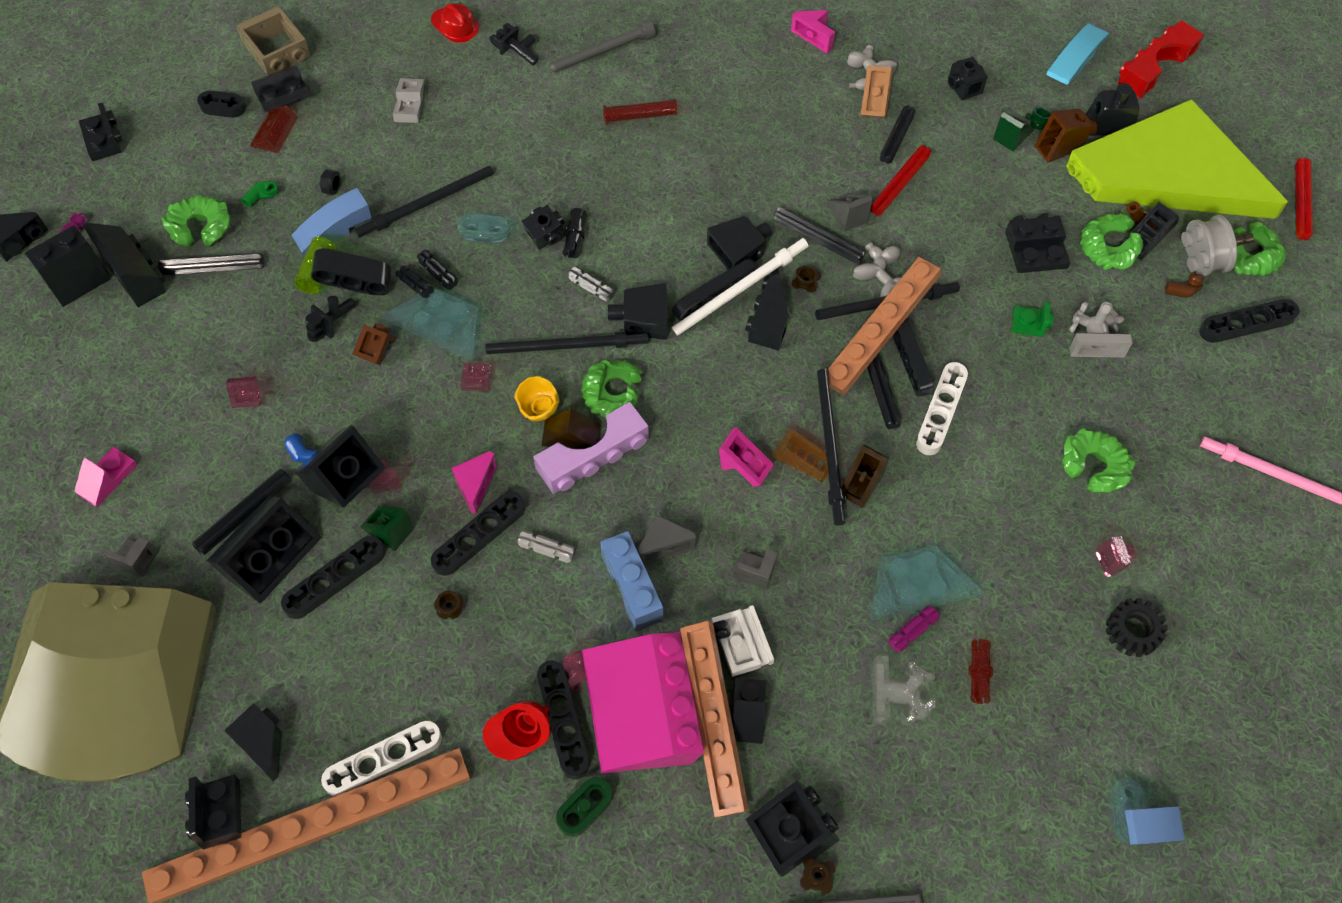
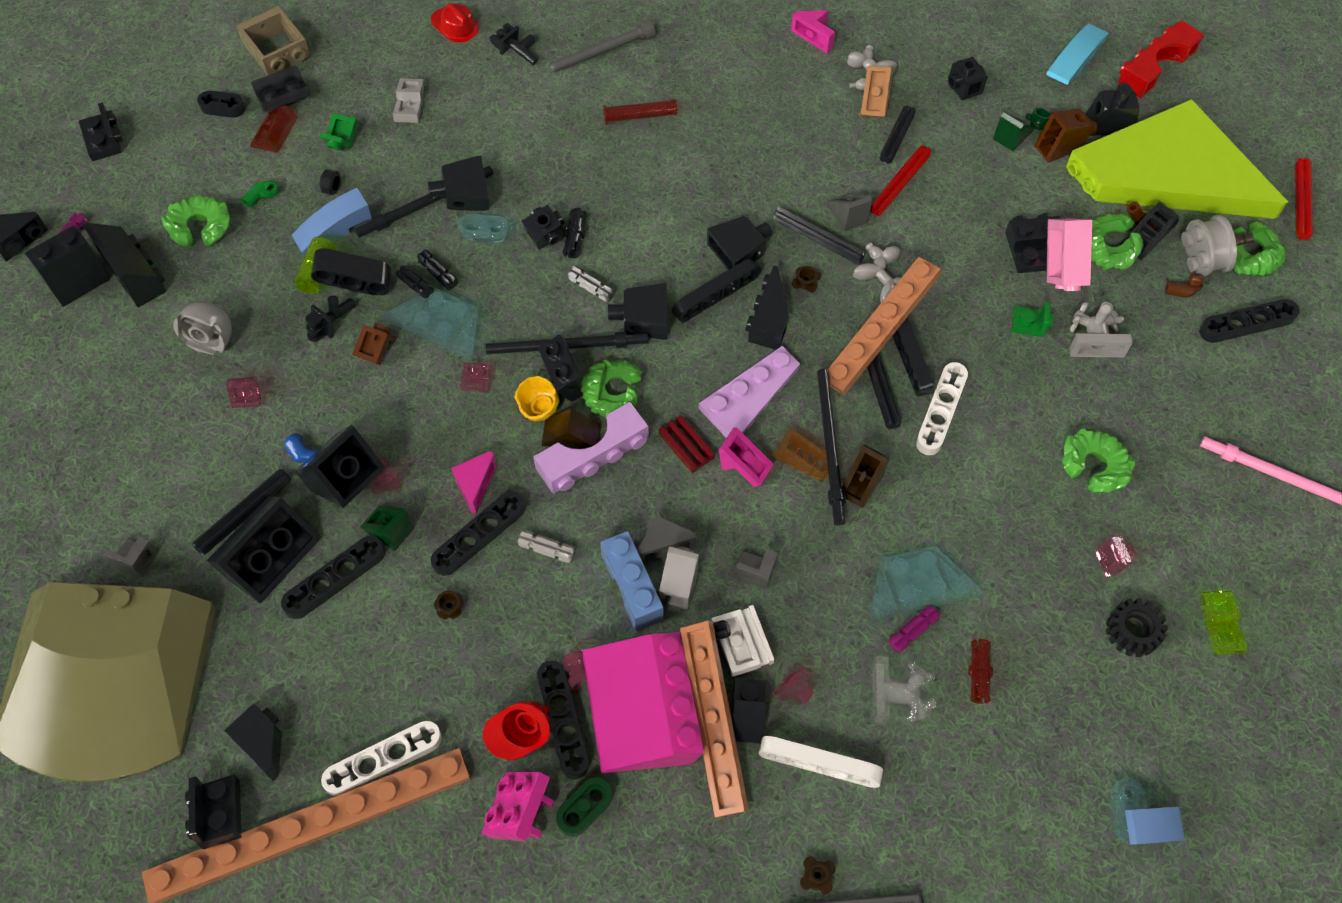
(100, 479): dark pink slope -> none
(204, 327): none -> light grey cylinder
(211, 264): axle -> none
(340, 132): none -> green bracket
(462, 185): none -> black torso
(516, 806): none -> dark pink plate
(561, 367): none -> black bracket
(673, 426): none -> dark red tile
(679, 577): none -> light grey slope
(749, 393): none -> lavender wing
(782, 258): white bar -> none
(793, 827): black plate -> none
(795, 687): none -> clear pink tile
(821, 761): none -> white beam
(935, 292): black bar -> none
(1069, 253): none -> bright pink window
(1221, 621): none -> clear neon green slope

